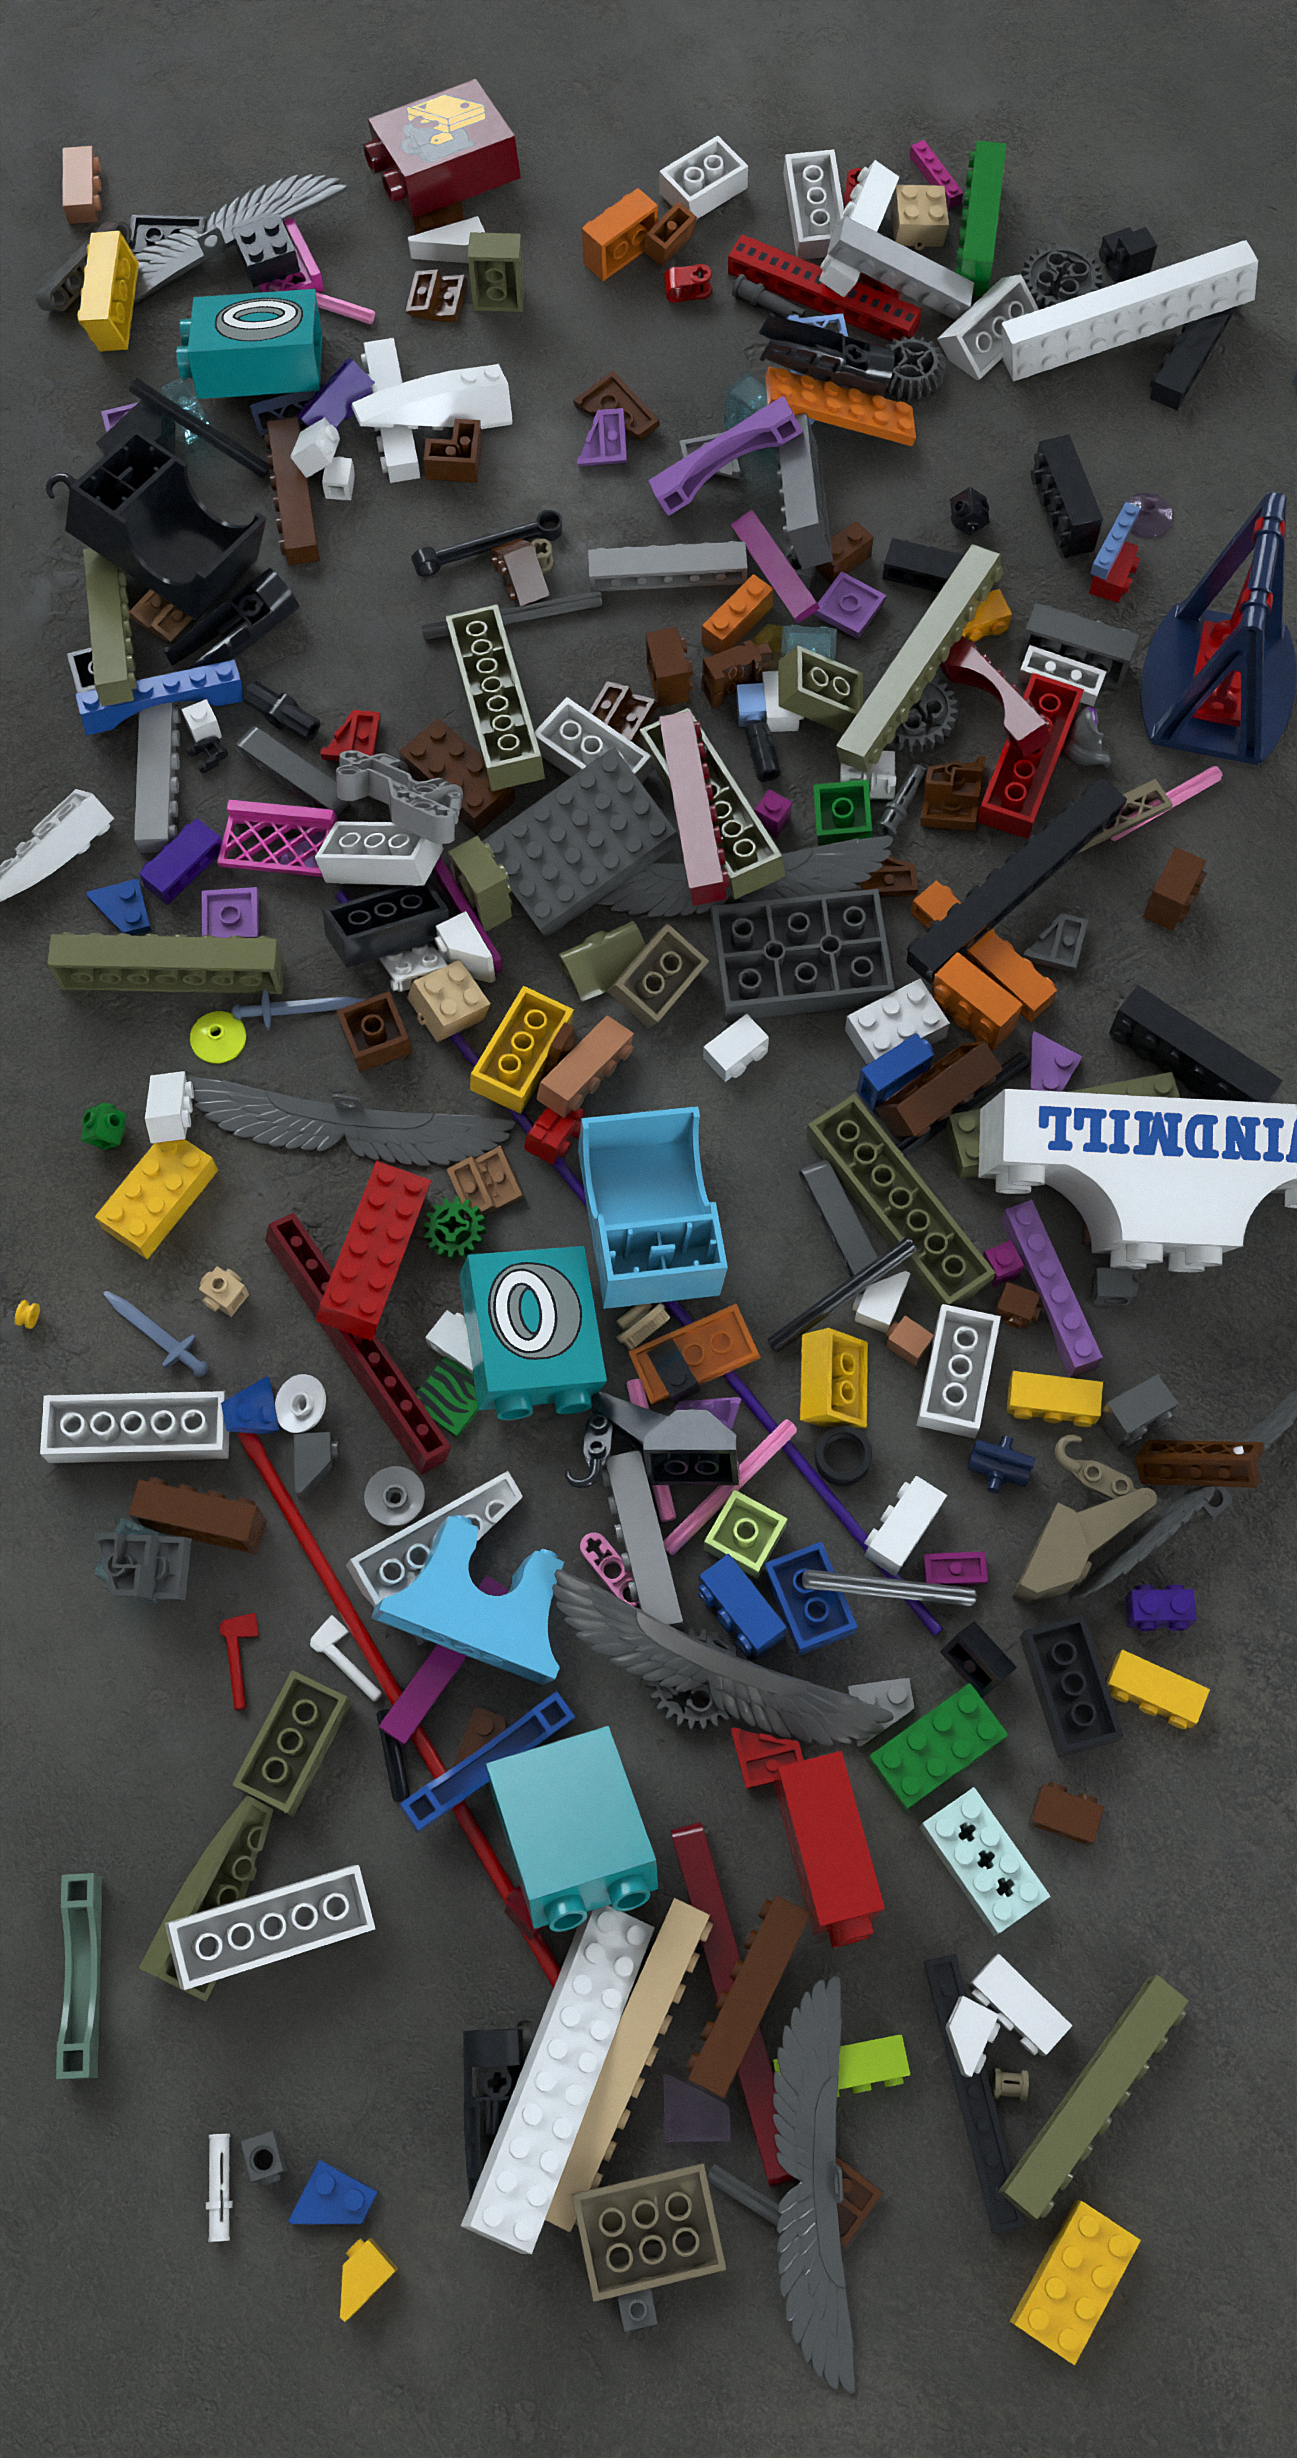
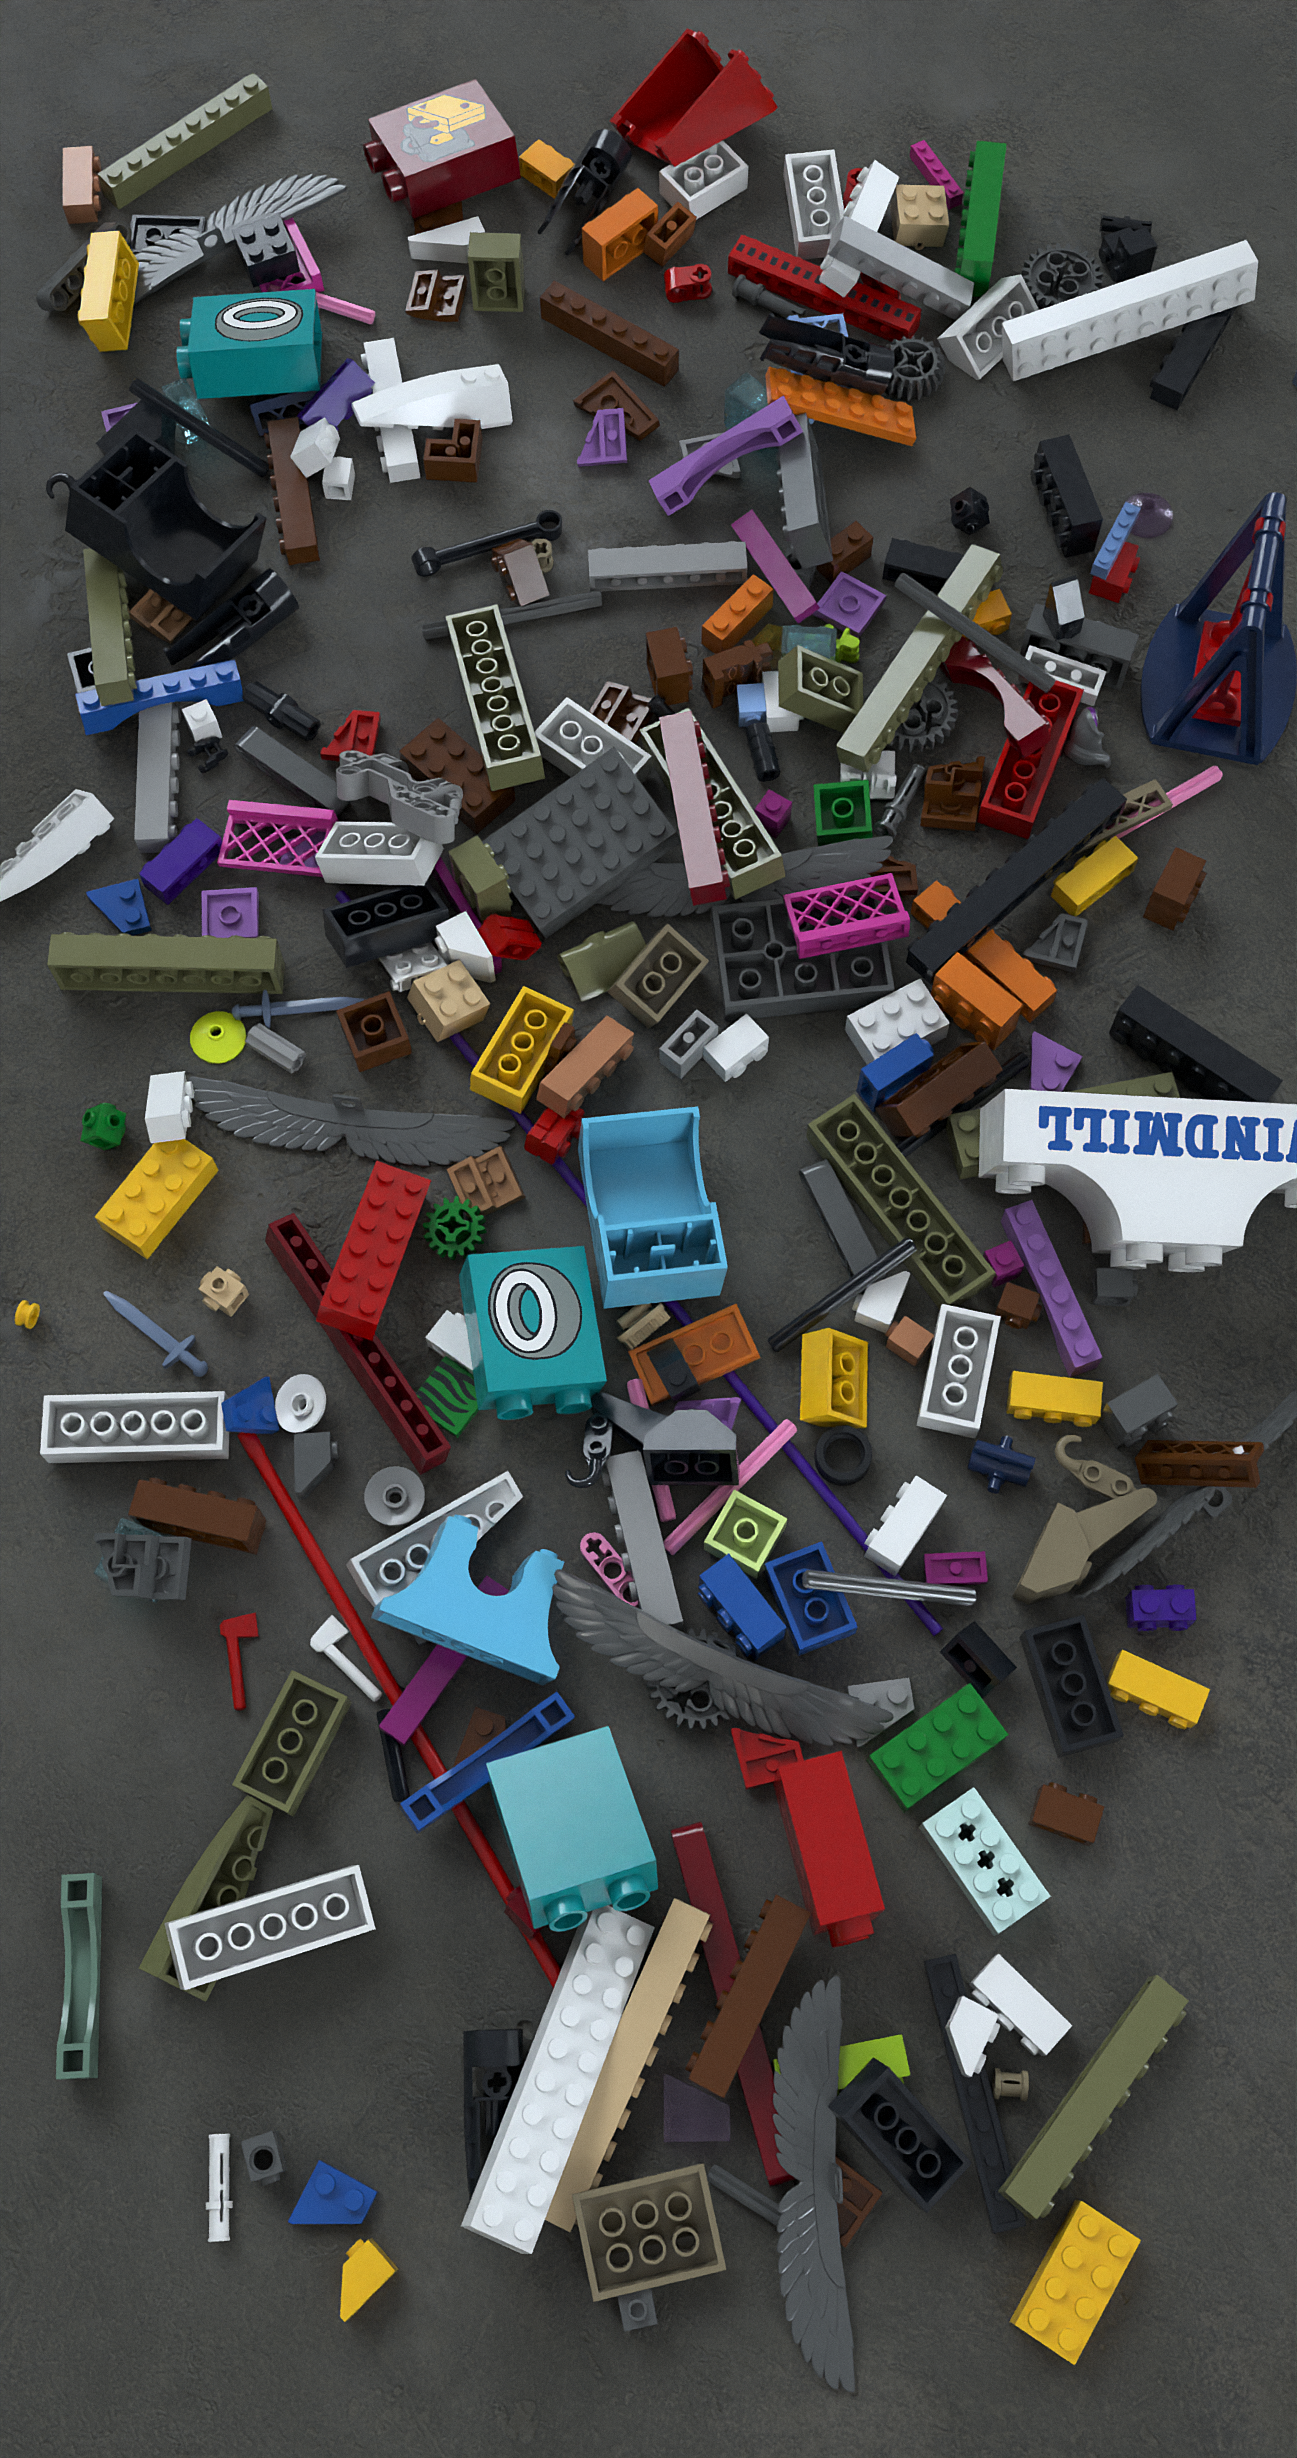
(185, 141): none -> olive brick
(275, 1048): none -> light grey axle
(509, 937): none -> red brick
(544, 167): none -> light orange brick
(602, 164): none -> black piece
(609, 333): none -> reddish brown brick
(659, 707): none -> black pin
(687, 1044): none -> light grey brick
(692, 101): none -> red windscreen
(846, 647): none -> lime arm
(851, 932): none -> dark pink fence
(900, 2134): none -> black brick
(974, 632): none -> dark grey axle
(1064, 608): none -> slope
(1093, 876): none -> yellow brick
(1115, 224): none -> black pin

